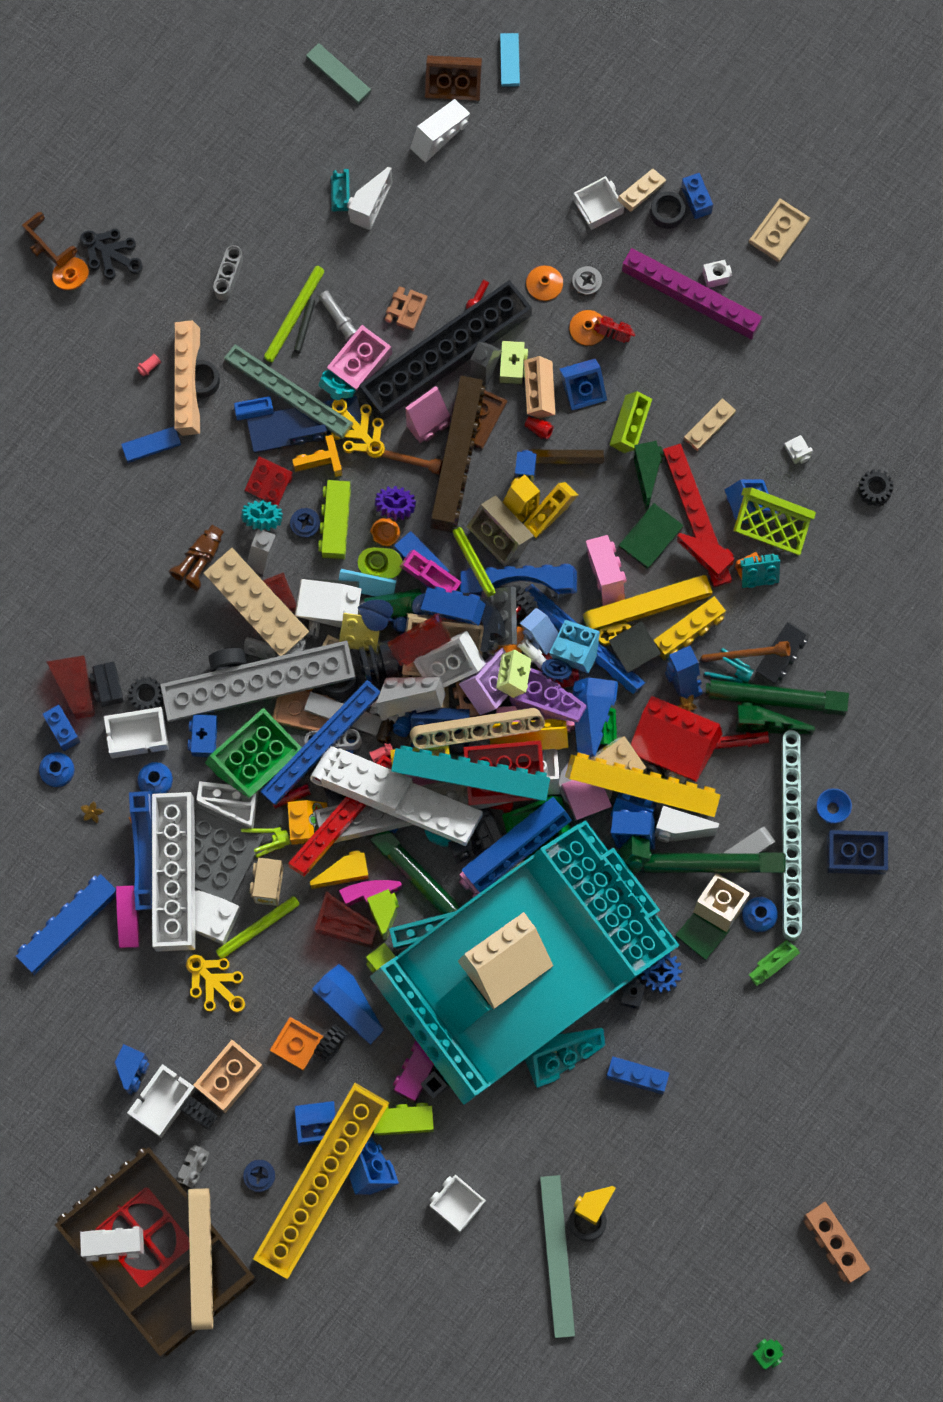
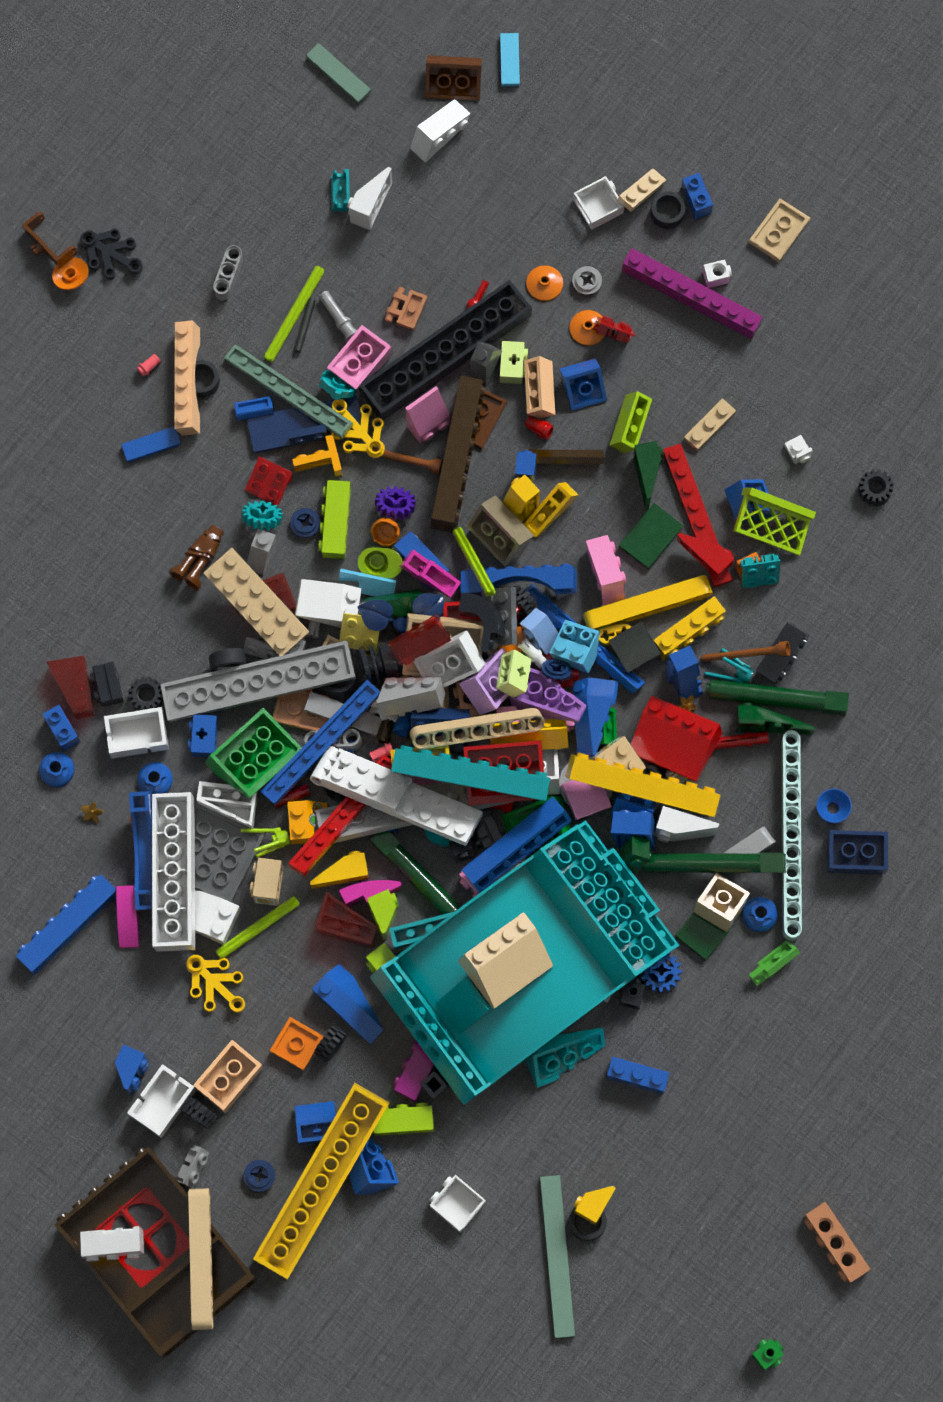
(453, 605): blue brick -> none

